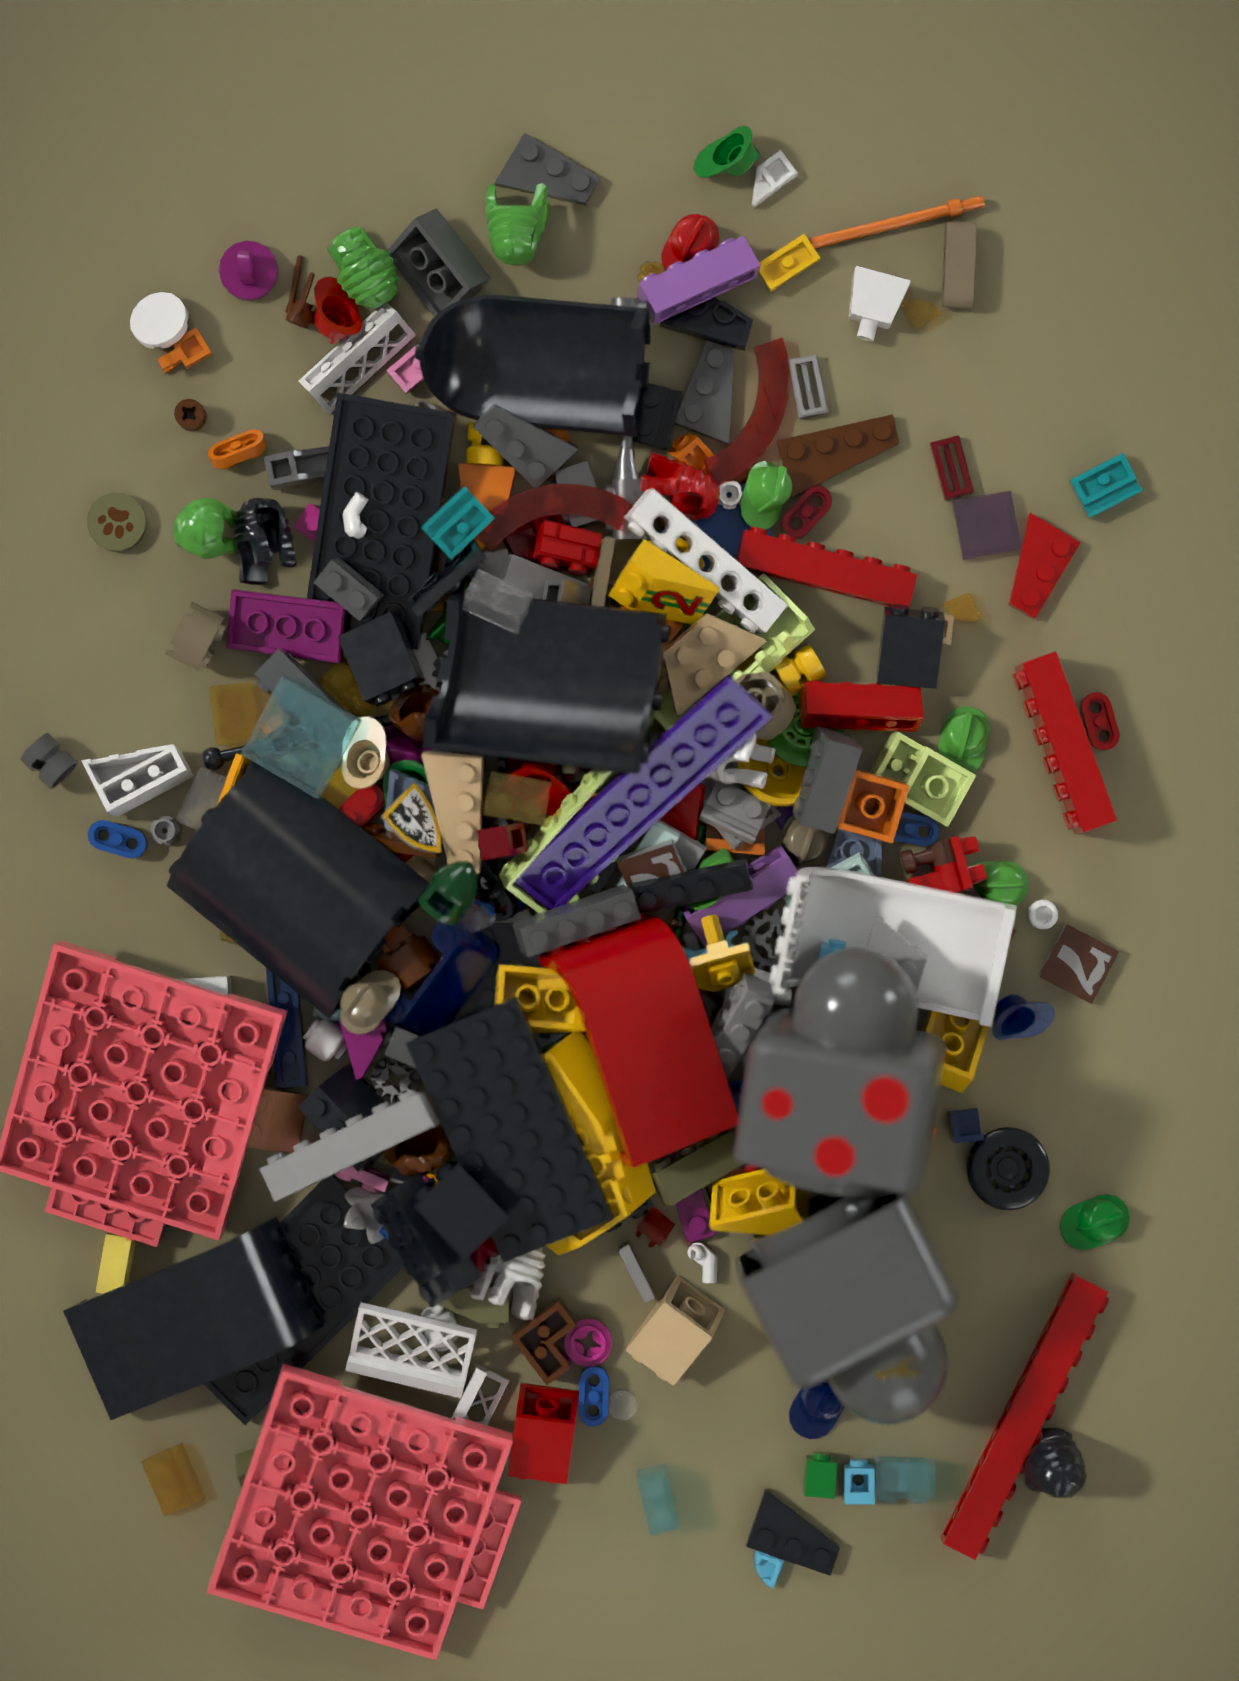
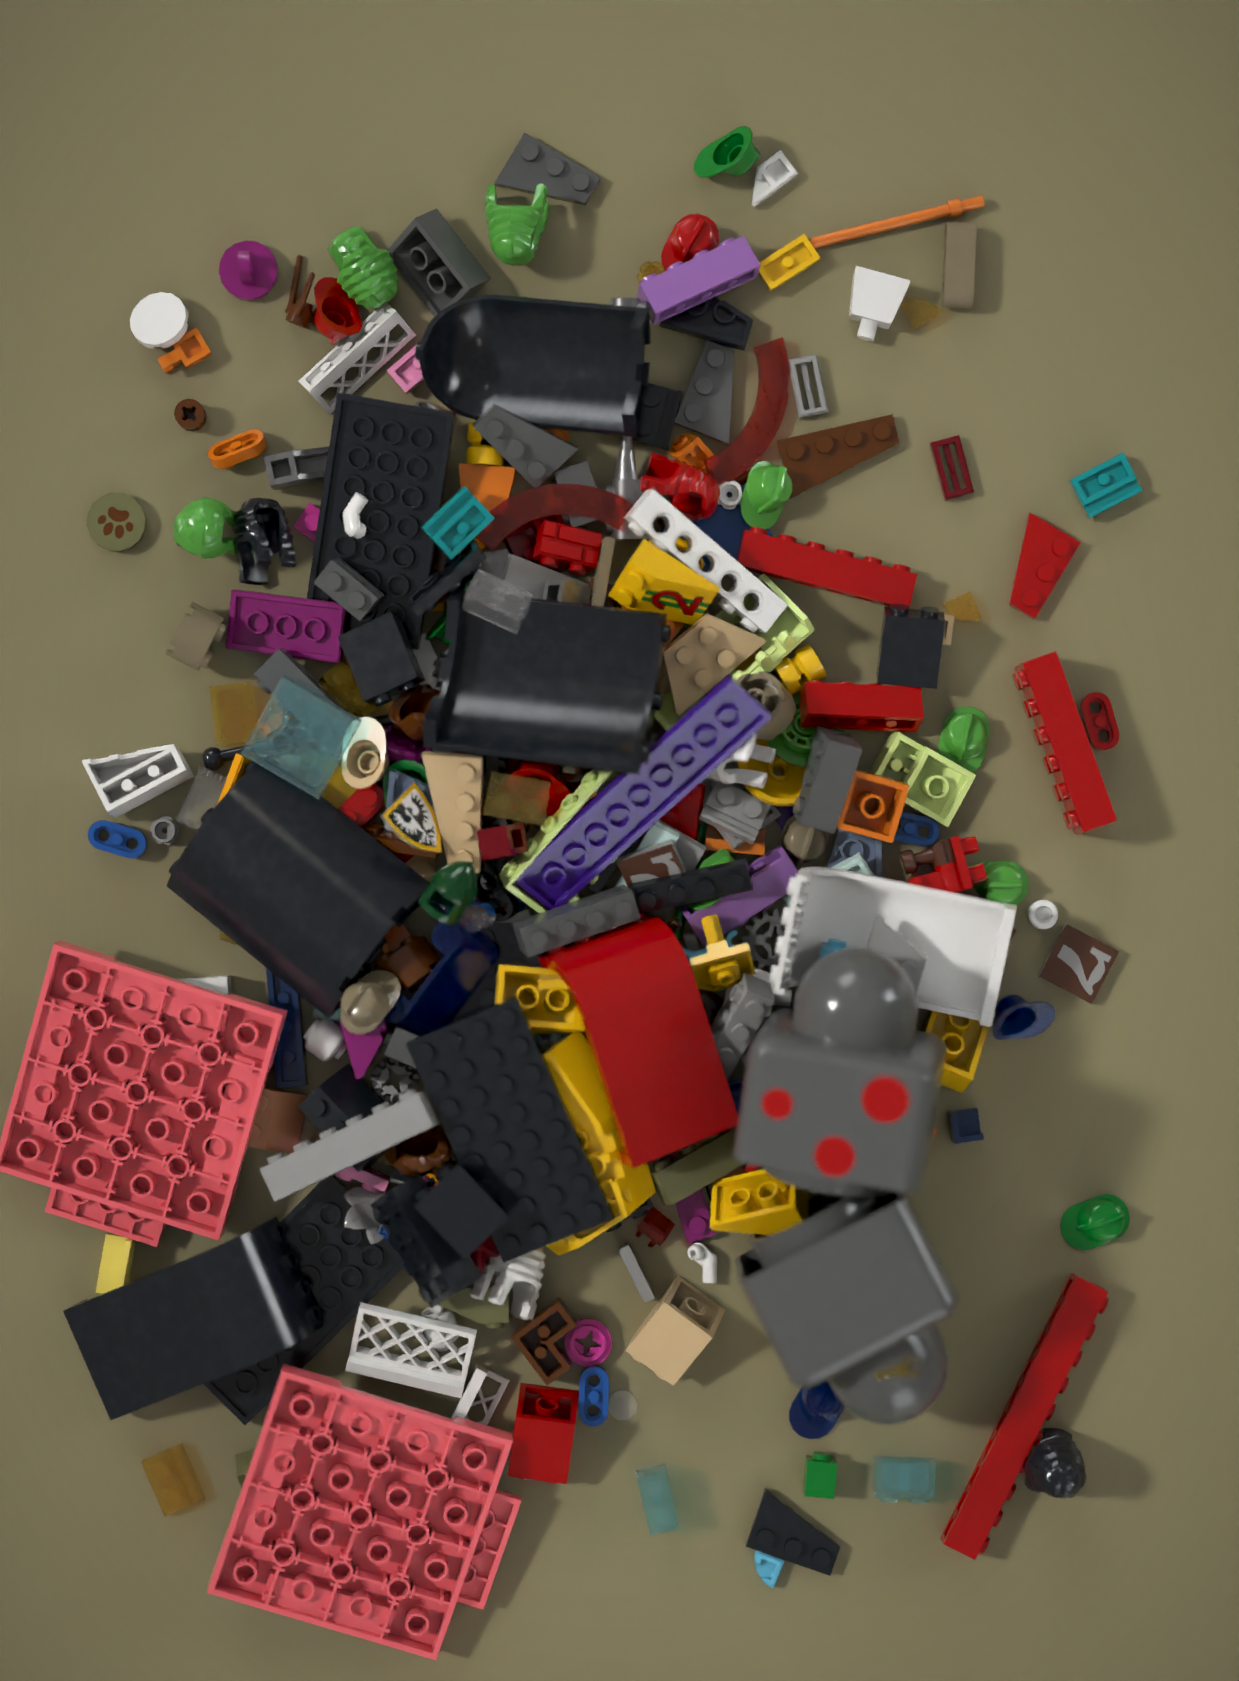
(49, 761): dark grey wheel -> none
(807, 512): dark red plate -> none
(862, 1492): medium azure brick -> none
(986, 525): tile -> none
(1008, 1168): black wheel -> none

